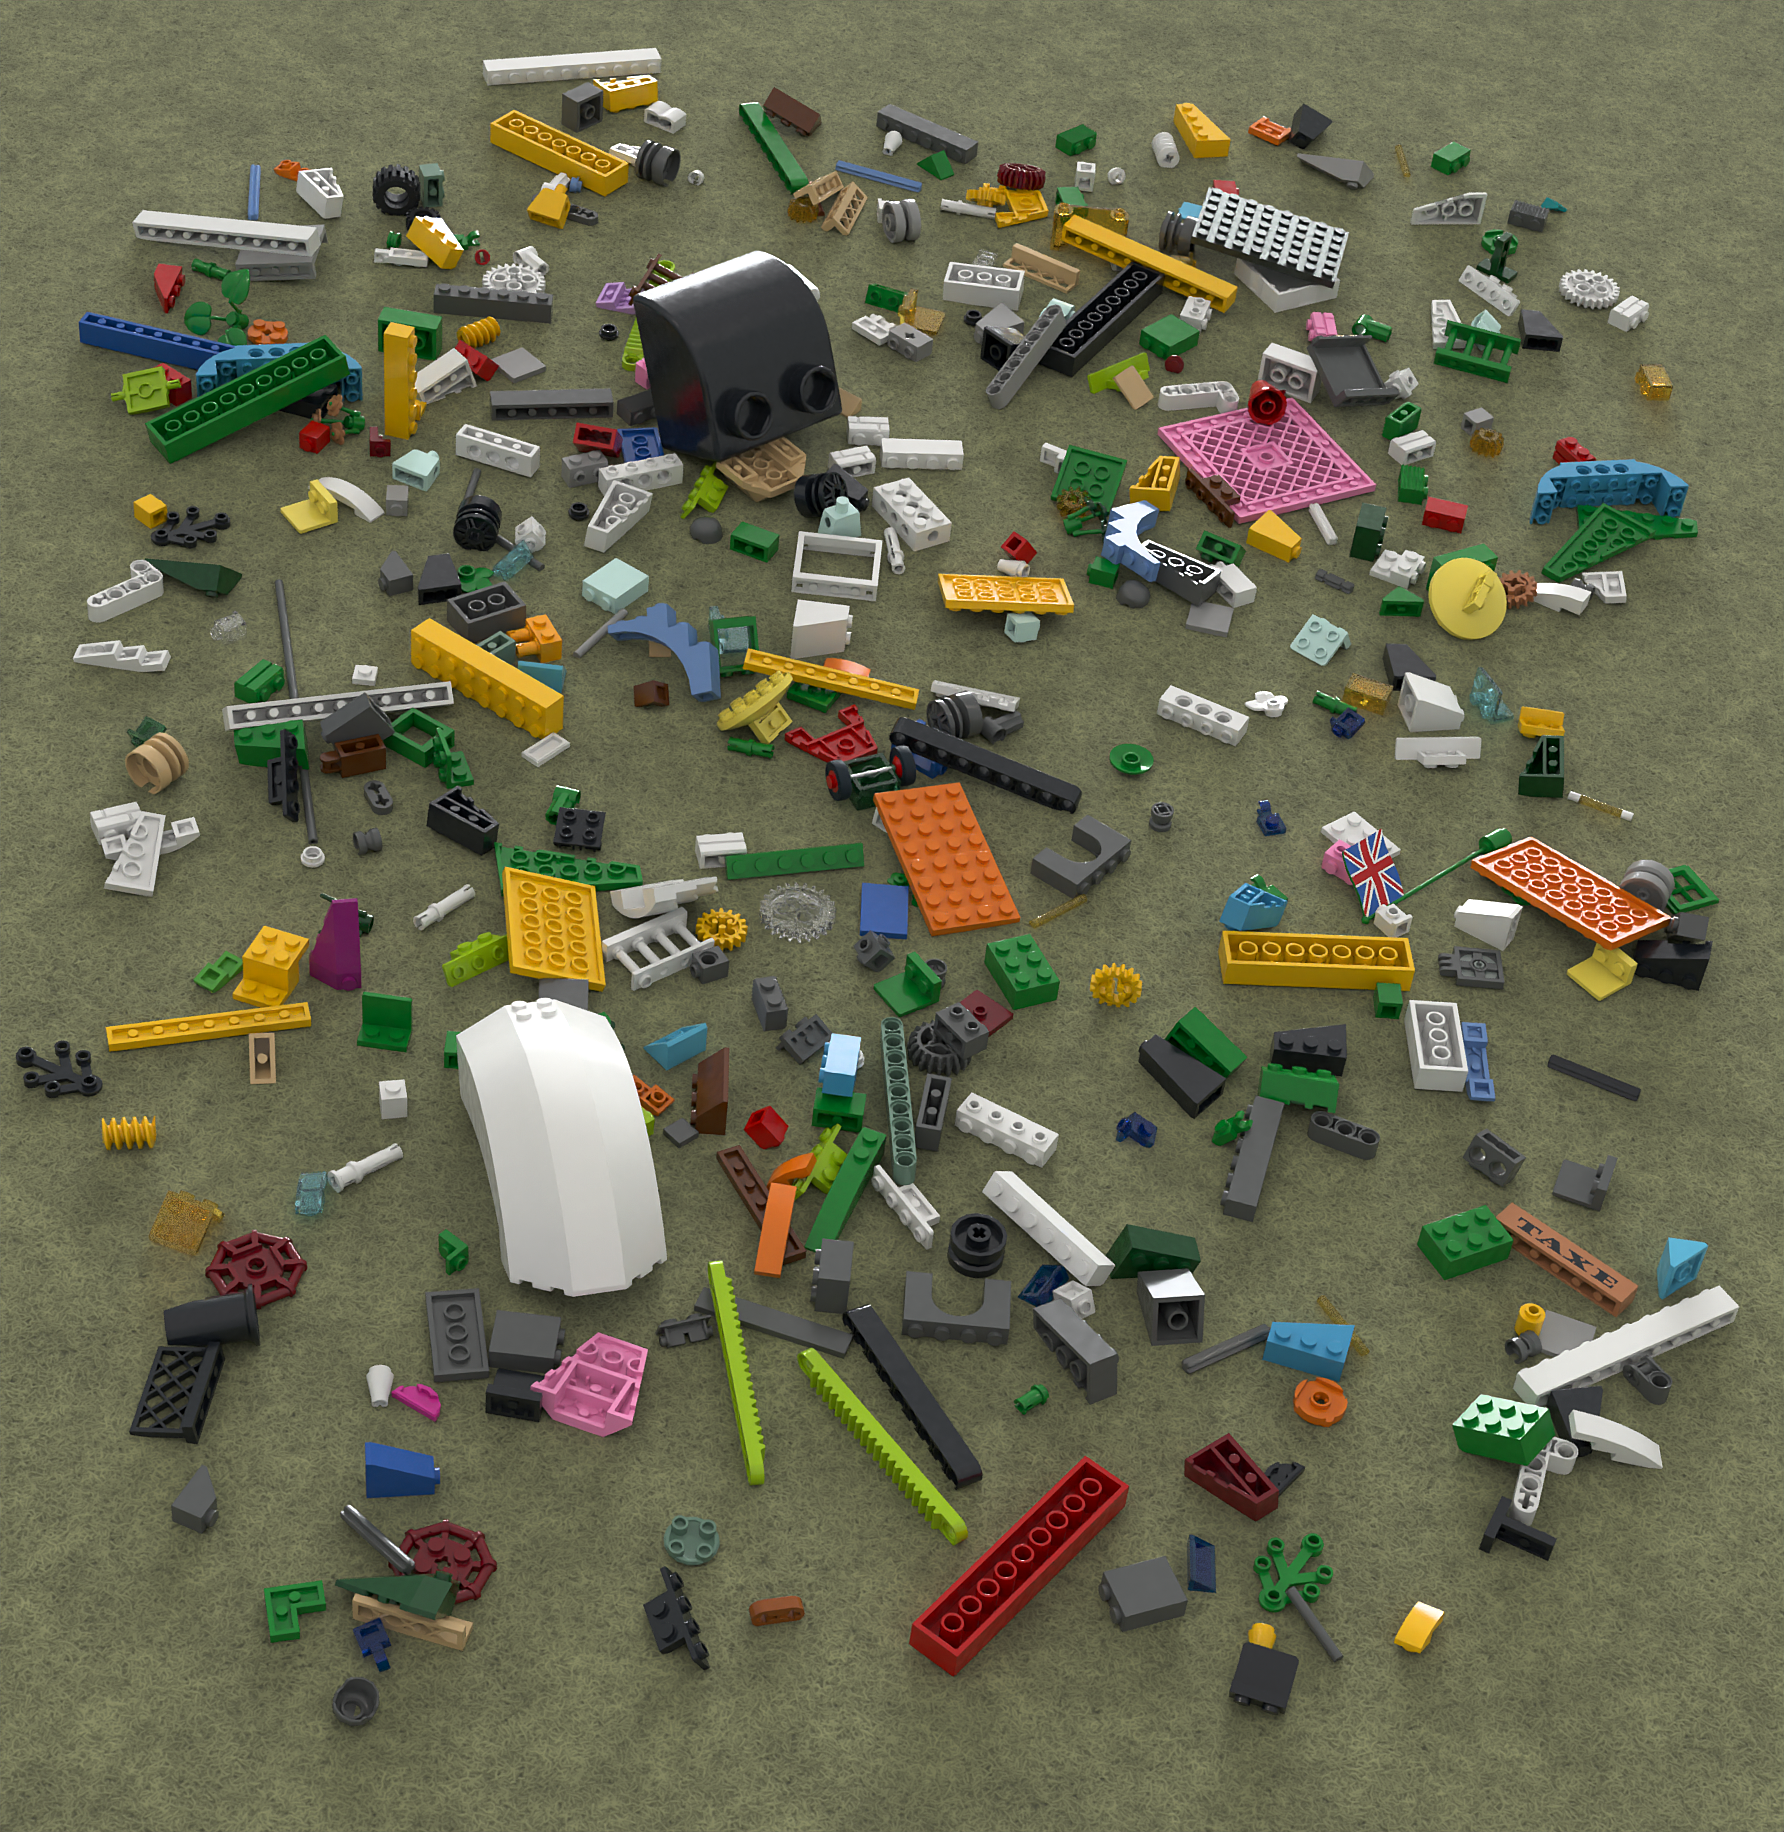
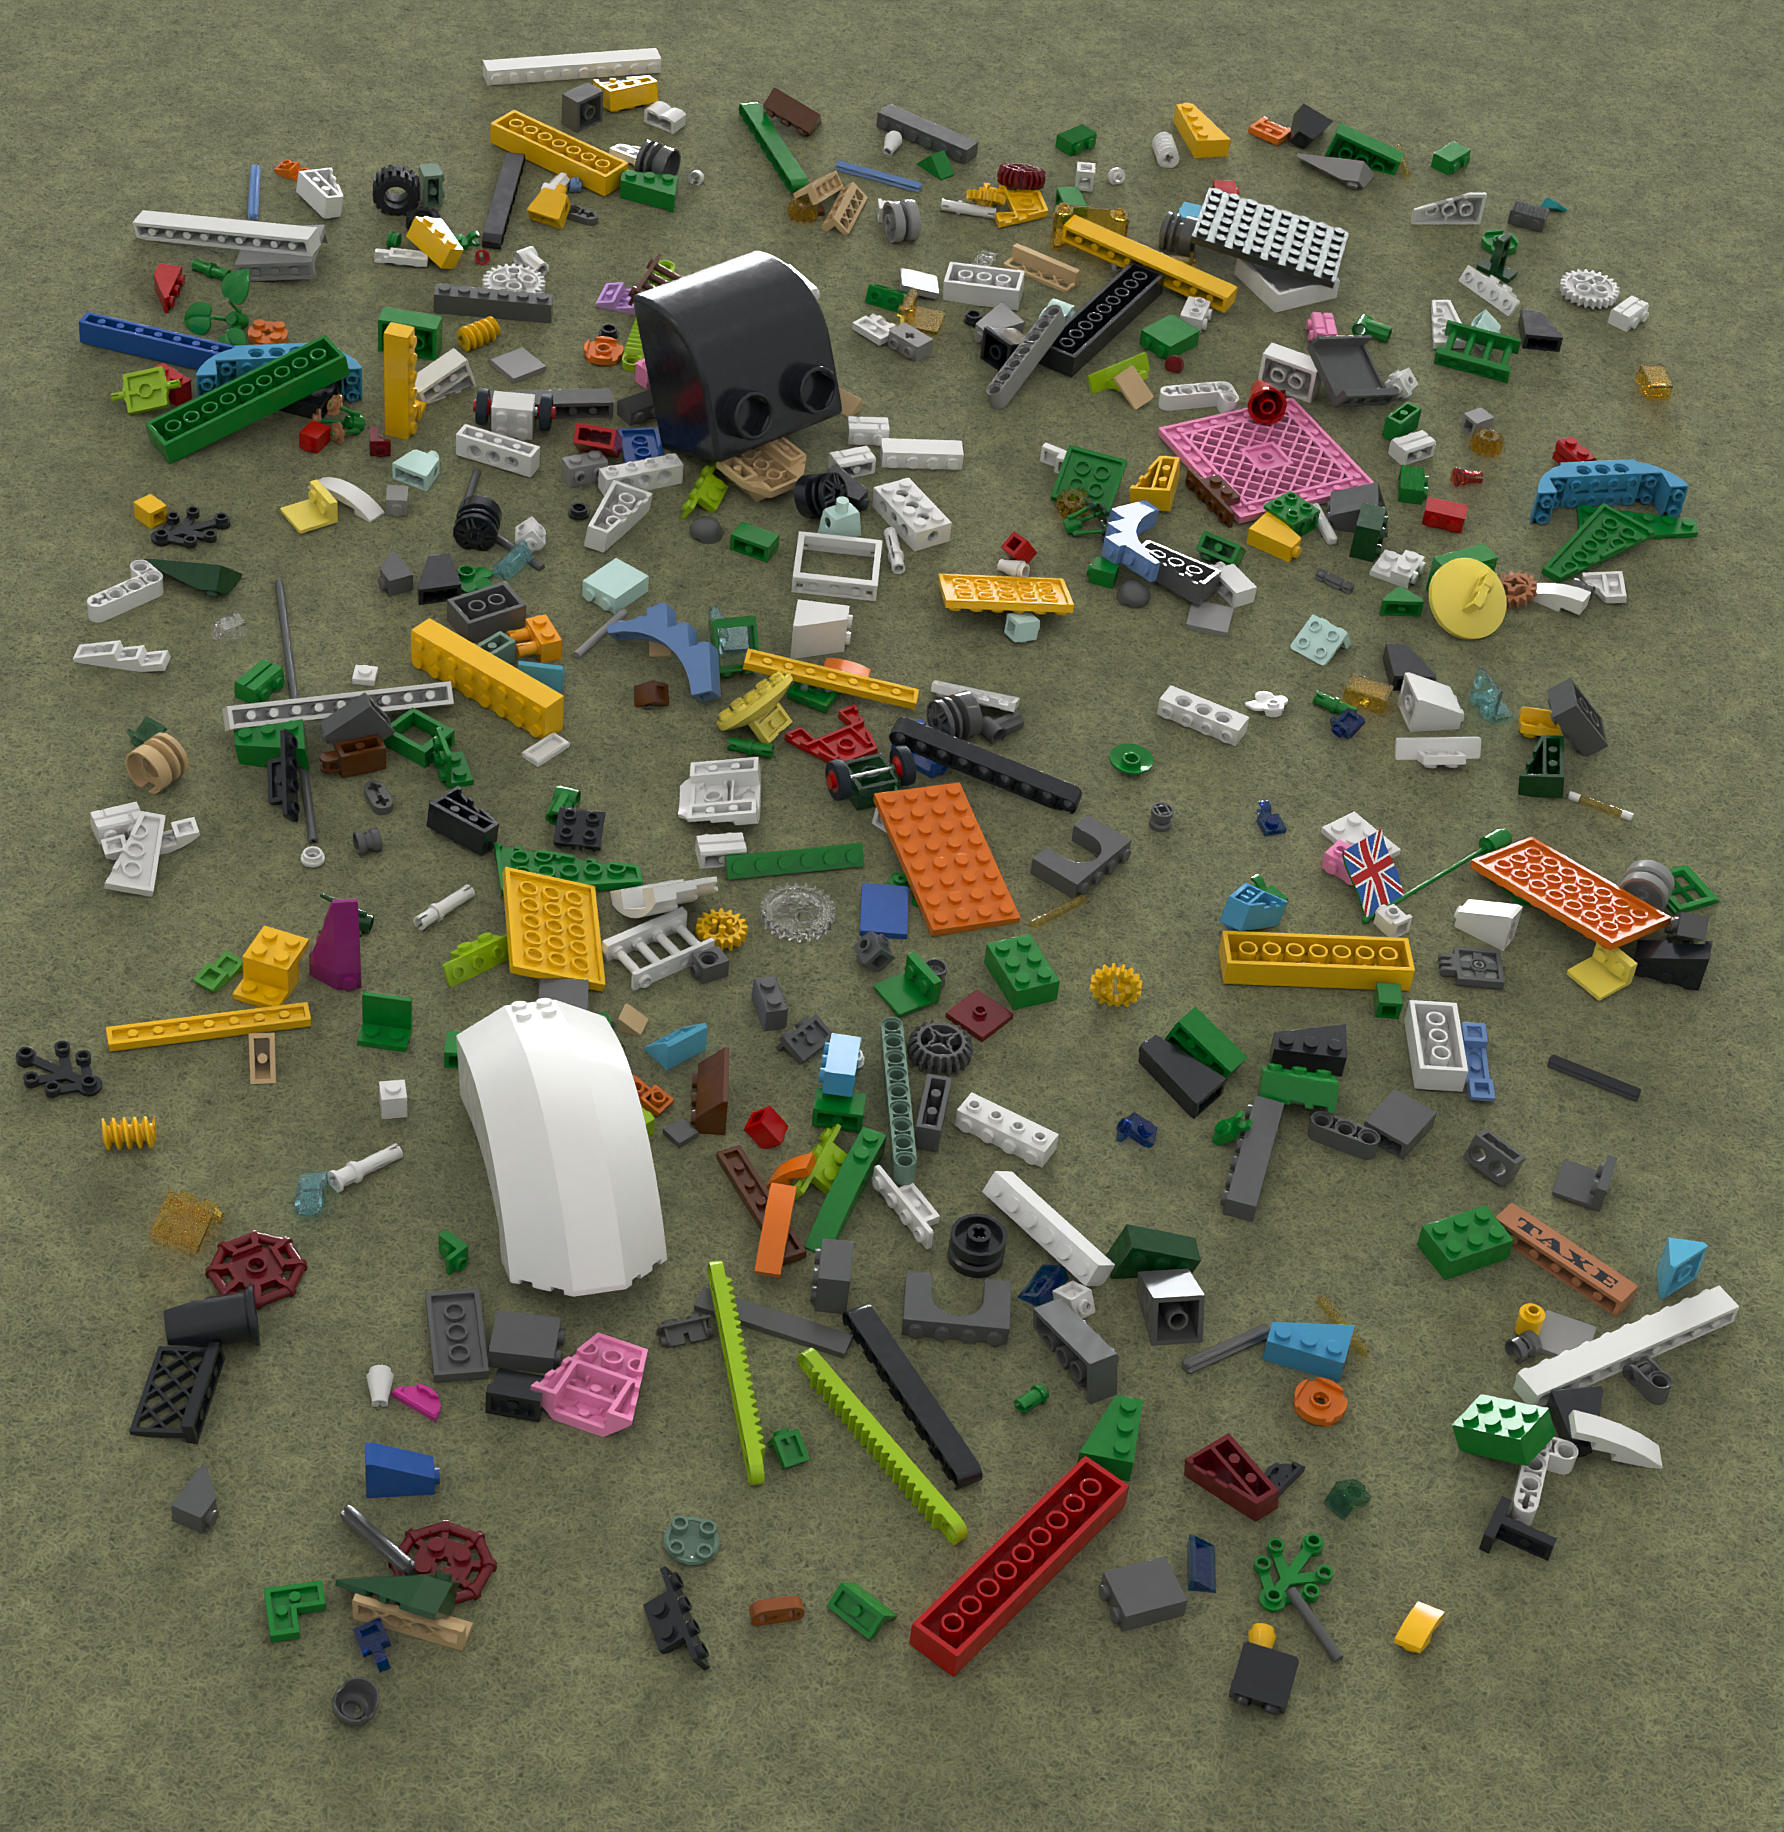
(478, 362): red brick -> none
(503, 200): none -> black beam
(513, 413): none -> white brick
(603, 351): none -> orange plate
(632, 1021): none -> tan slope
(649, 188): none -> green wedge
(722, 792): none -> white slope
(789, 1448): none -> green bracket
(860, 1609): none -> green panel
(924, 283): none -> tile
(961, 1030): dark grey brick -> none
(1115, 1437): none -> green wedge
(1295, 512): none -> green bracket
(1346, 505): none -> dark grey slope
(1346, 1496): none -> clear green bracket
(1354, 145): none -> green wedge
(1400, 1123): none -> dark grey brick
(1462, 477): none -> clear red pin
(1577, 718): none -> dark grey brick

